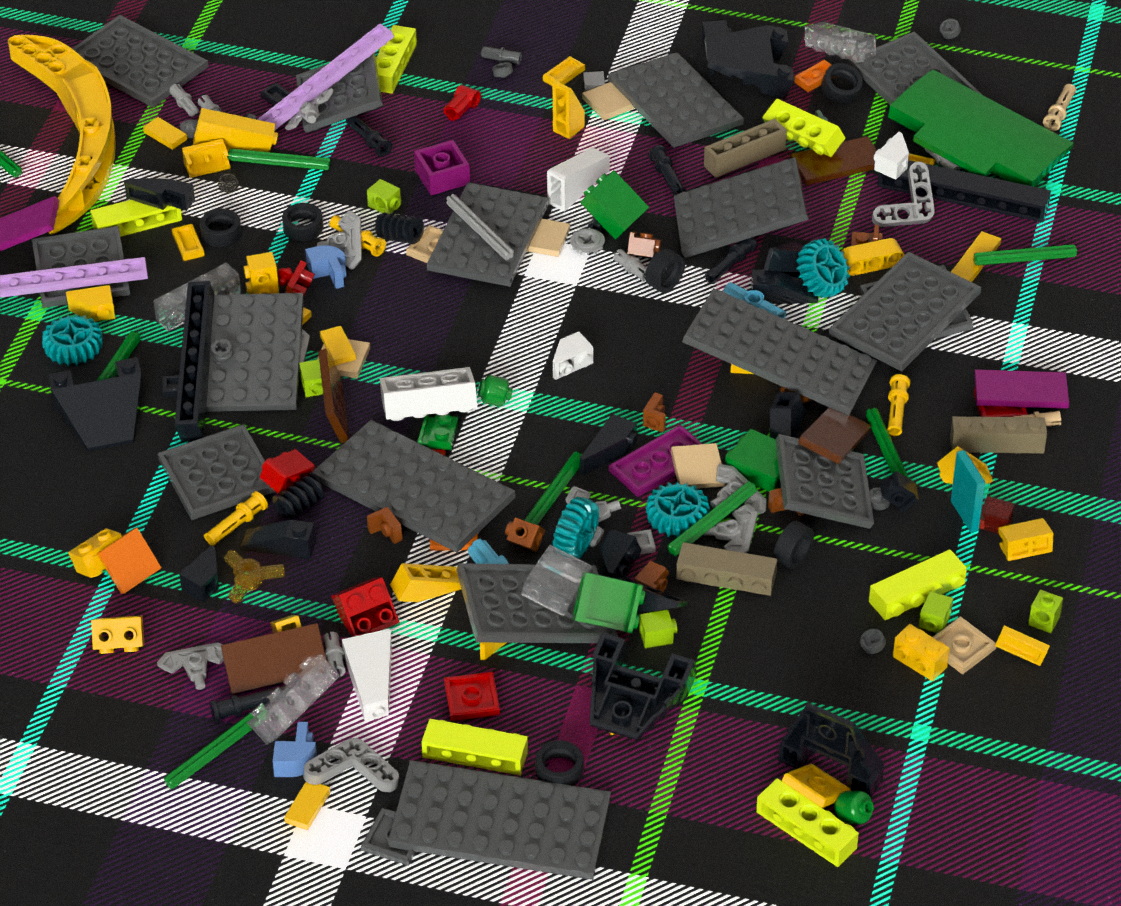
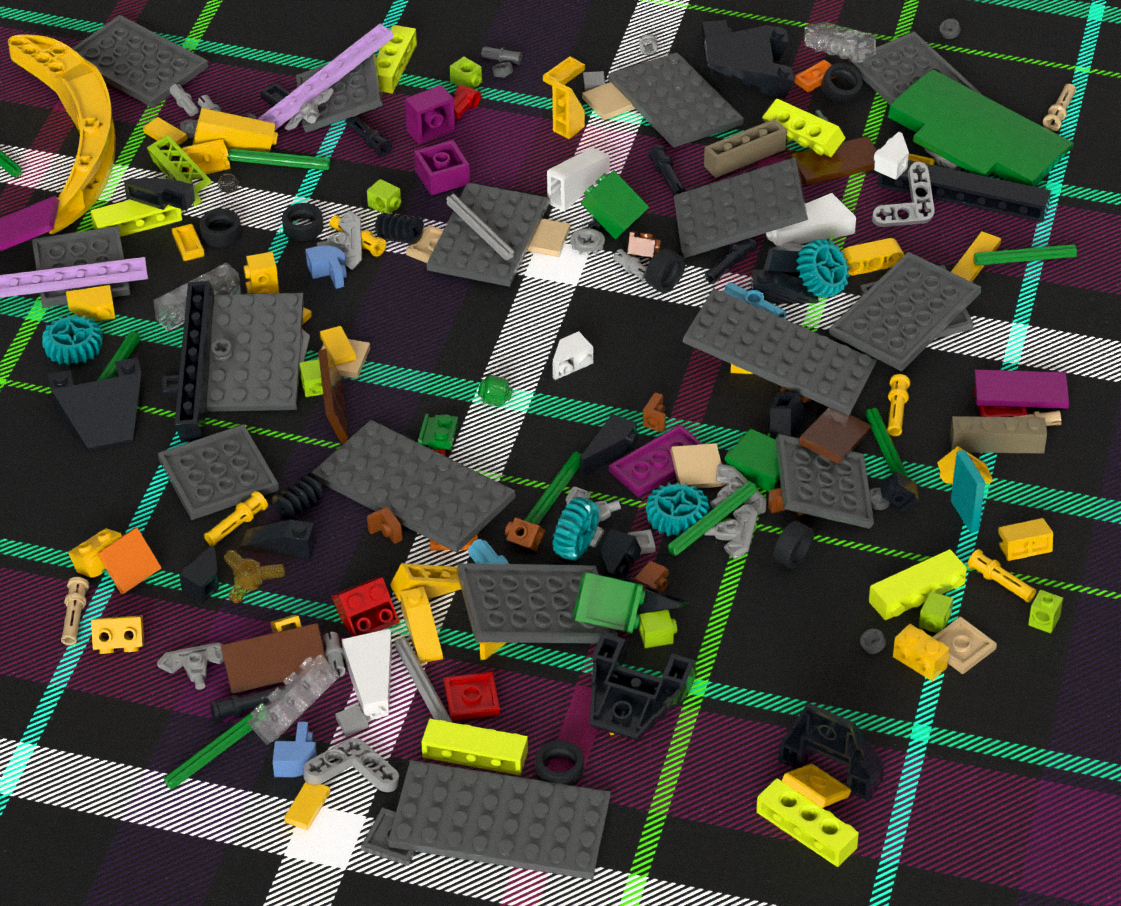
(70, 632): none -> tan pin
(173, 169): none -> lime fence
(285, 470): red brick -> none
(301, 276): red hips -> none
(352, 720): none -> light grey tile
(420, 624): none -> yellow slope
(421, 680): none -> light grey axle
(428, 393): white brick -> none
(430, 114): none -> magenta brick
(466, 73): none -> lime brick
(555, 580): clear panel -> none
(648, 50): none -> light grey bush
(726, 569): dark tan brick -> none
(826, 220): none -> white slope
(854, 807): green head -> none
(862, 237): dark orange bracket -> none
(992, 570): none -> yellow pin
(995, 514): clear red brick -> none
(1022, 645): yellow tile -> none

